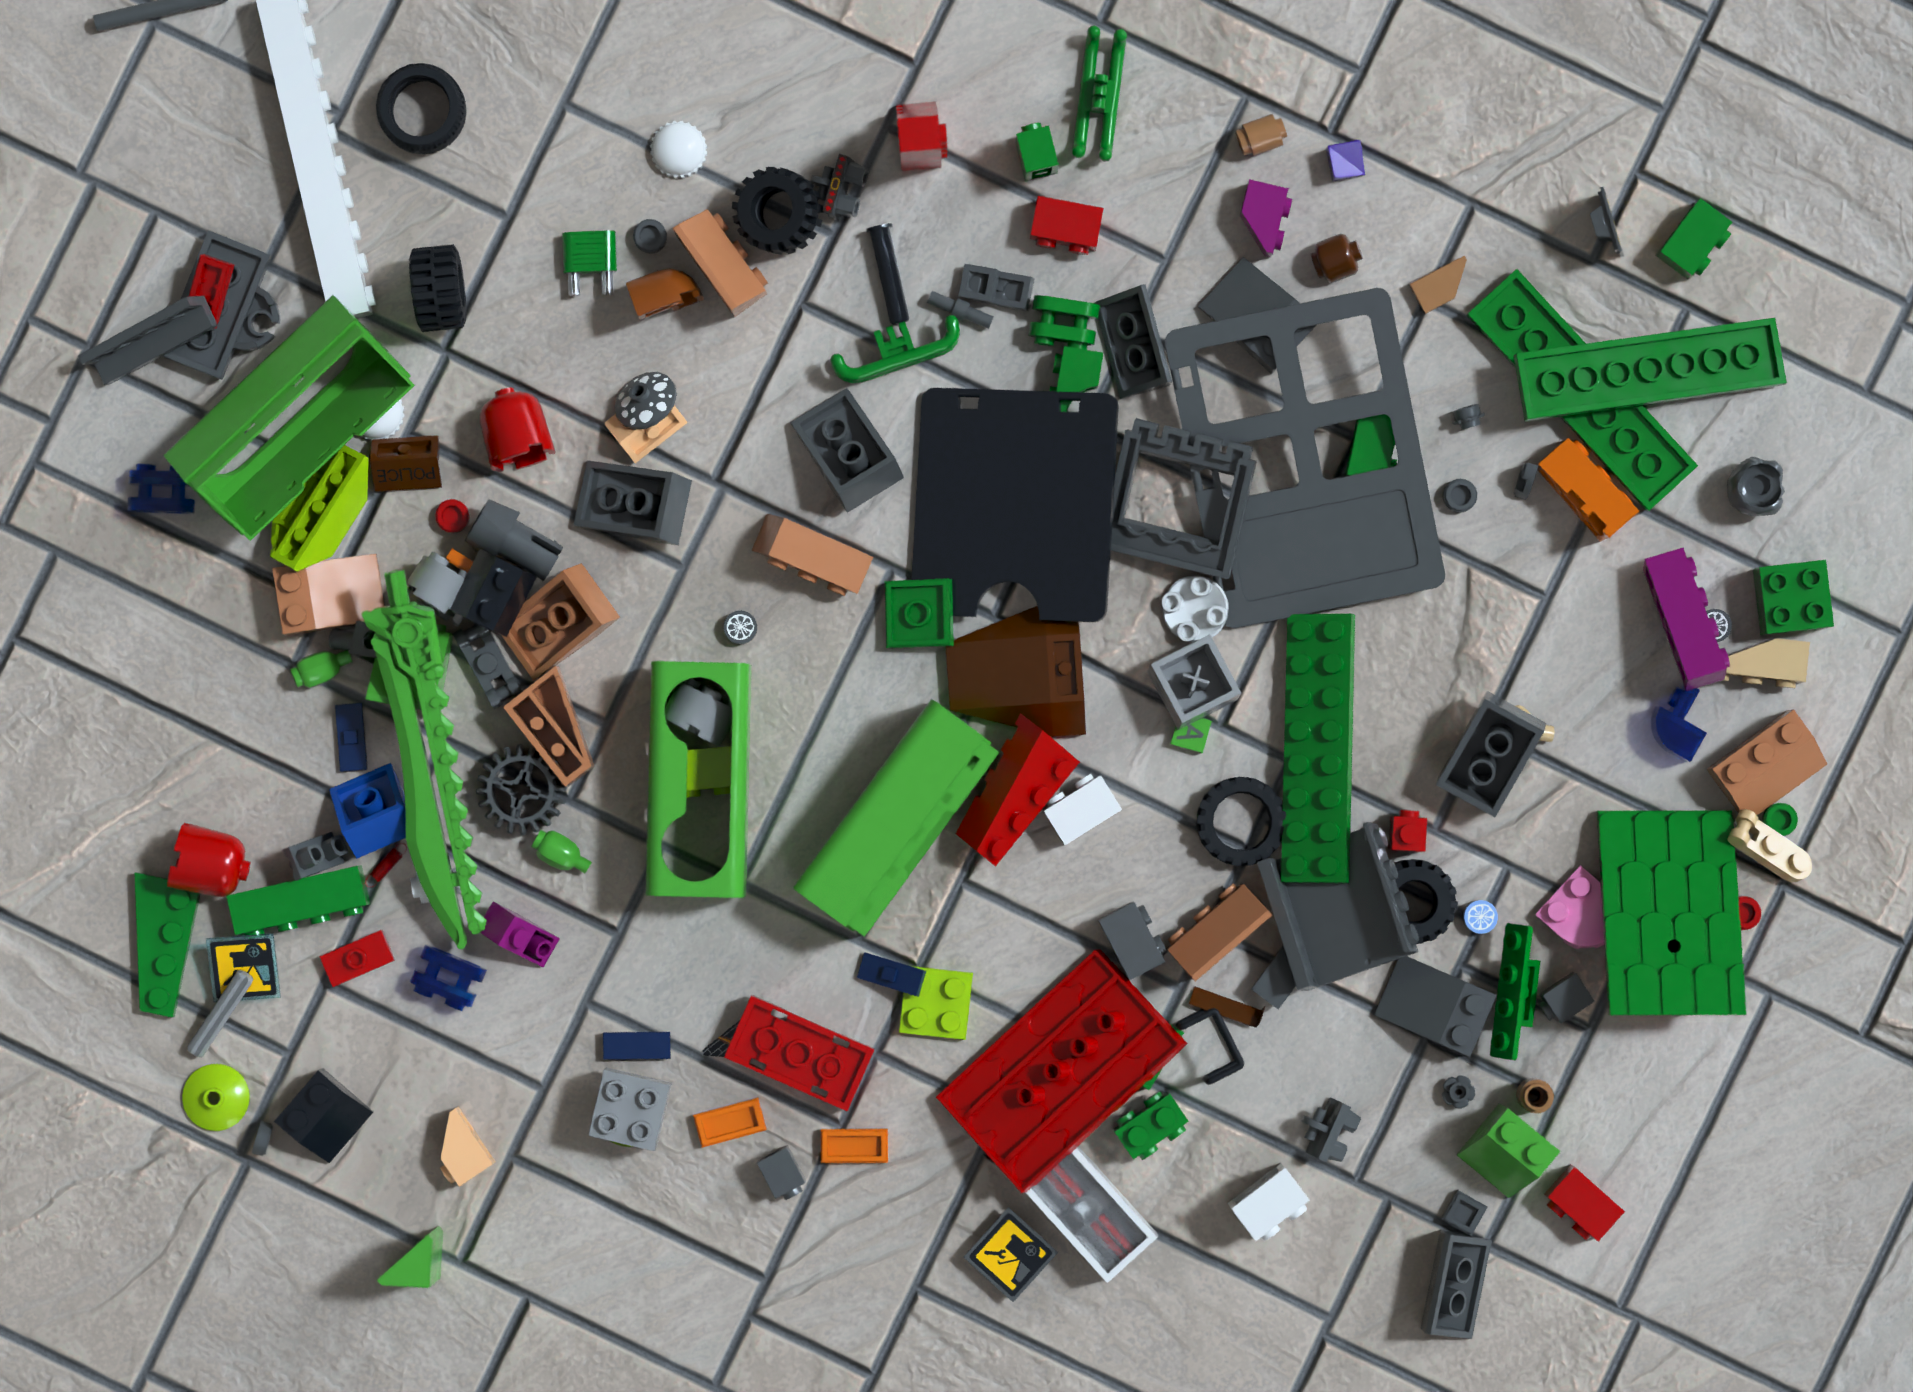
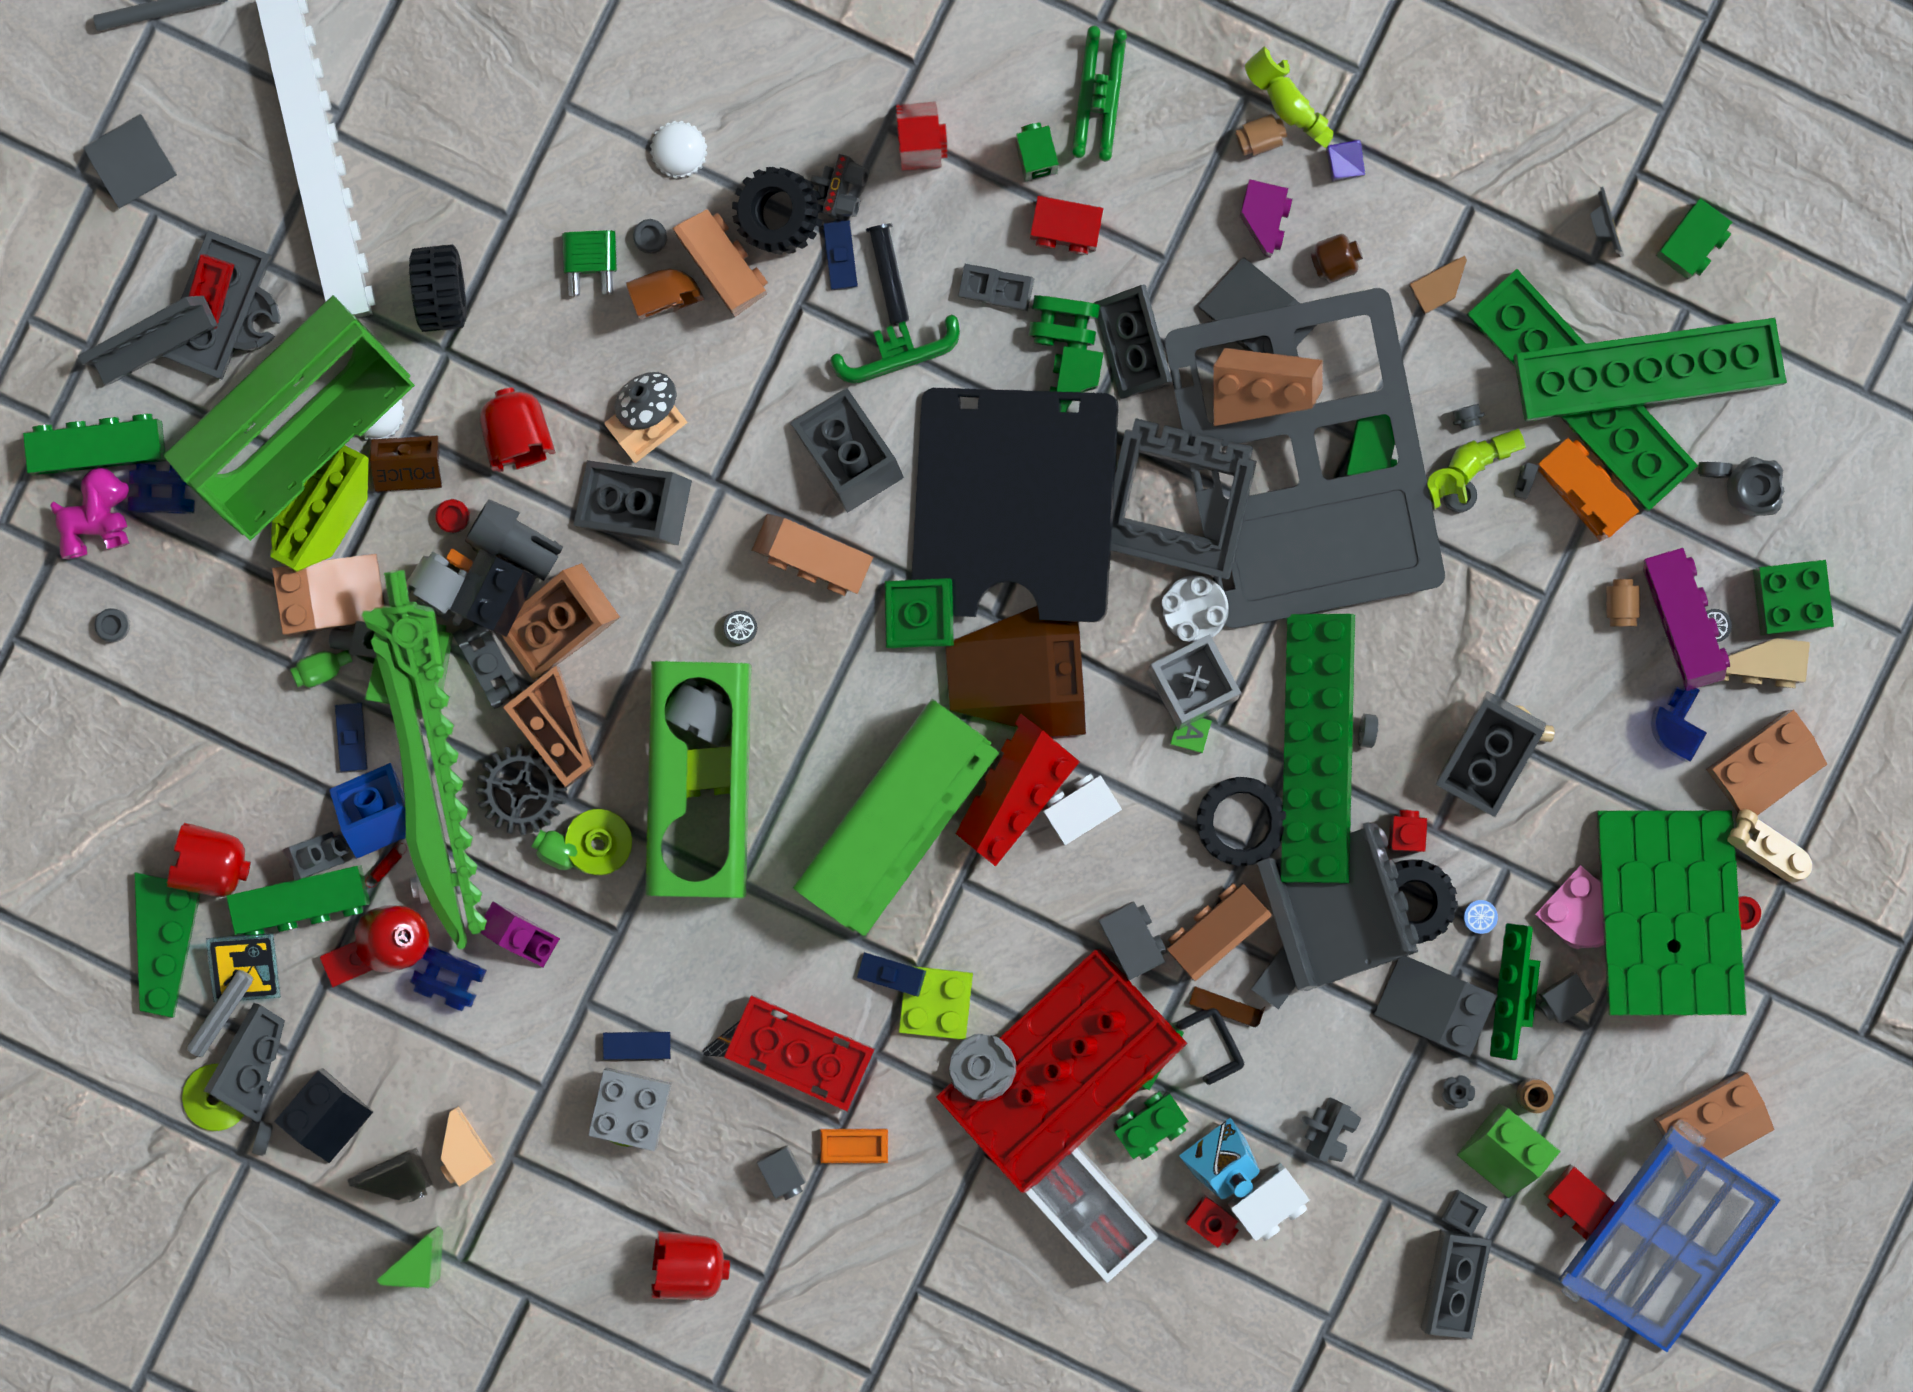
(94, 446): none -> green brick
(100, 493): none -> dark pink animal
(112, 625): none -> dark grey tile
(130, 160): none -> dark grey slope
(245, 1066): none -> dark grey wing
(379, 940): none -> red cylinder
(396, 1177): none -> clear smoke slope
(400, 80): black tyre -> none
(610, 830): none -> lime dish
(687, 1266): none -> red cylinder
(730, 1122): orange tile -> none
(840, 255): none -> dark blue piece
(960, 309): dark grey bar -> none
(982, 1067): none -> light grey tile
(1010, 1254): piece -> none
(1212, 1222): none -> red brick
(1223, 1161): none -> medium azure torso
(1263, 385): none -> nougat wedge
(1285, 96): none -> lime piece
(1368, 730): none -> dark grey tile
(1468, 461): none -> lime piece
(1623, 603): none -> medium nougat brick
(1669, 1238): none -> clear door
(1714, 469): none -> dark grey tile
(1726, 1114): none -> nougat slope
(1780, 818): green tile -> none

